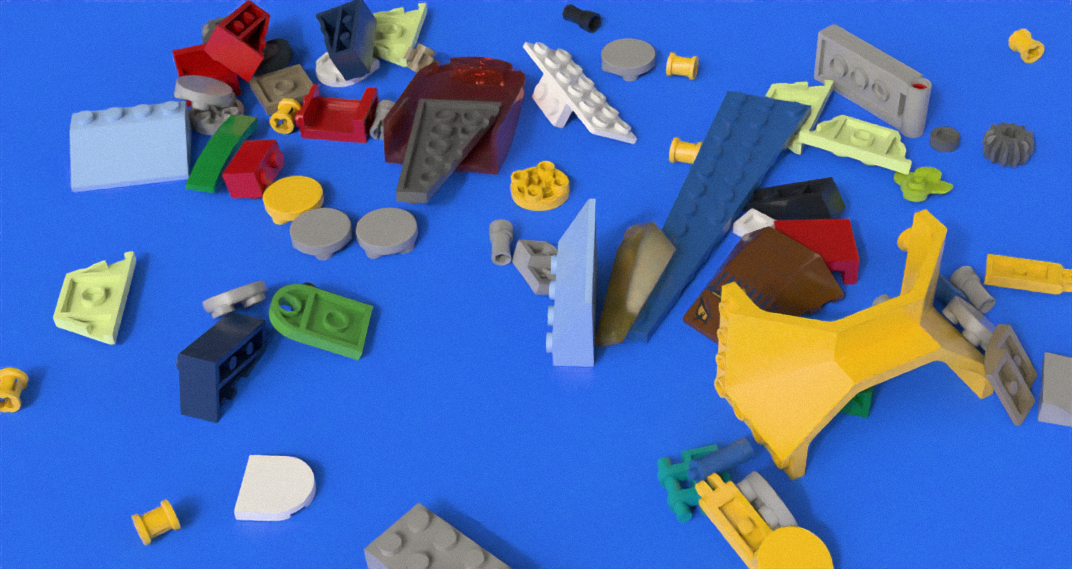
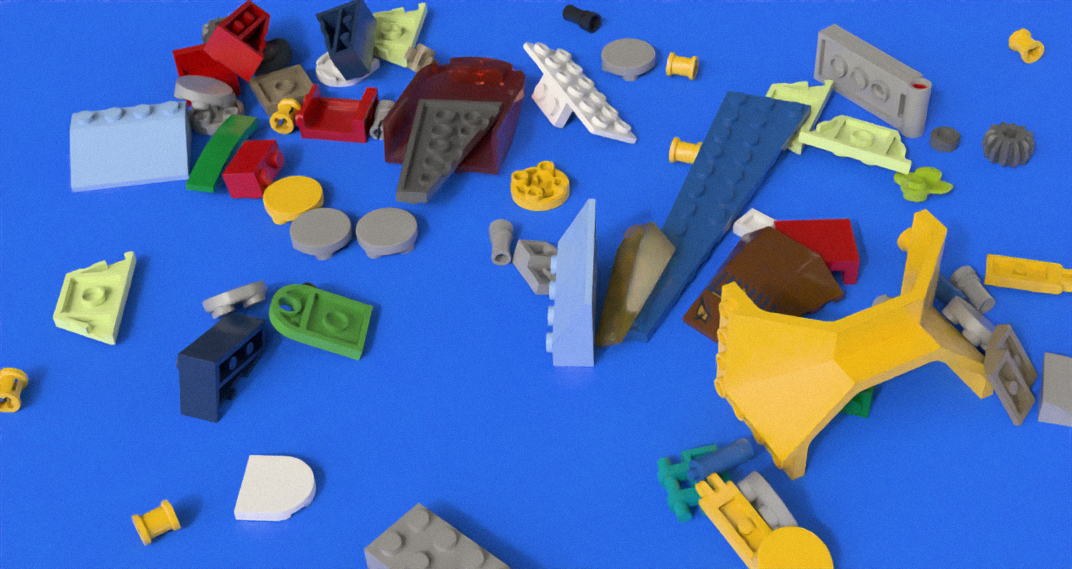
(799, 200): black slope -> none

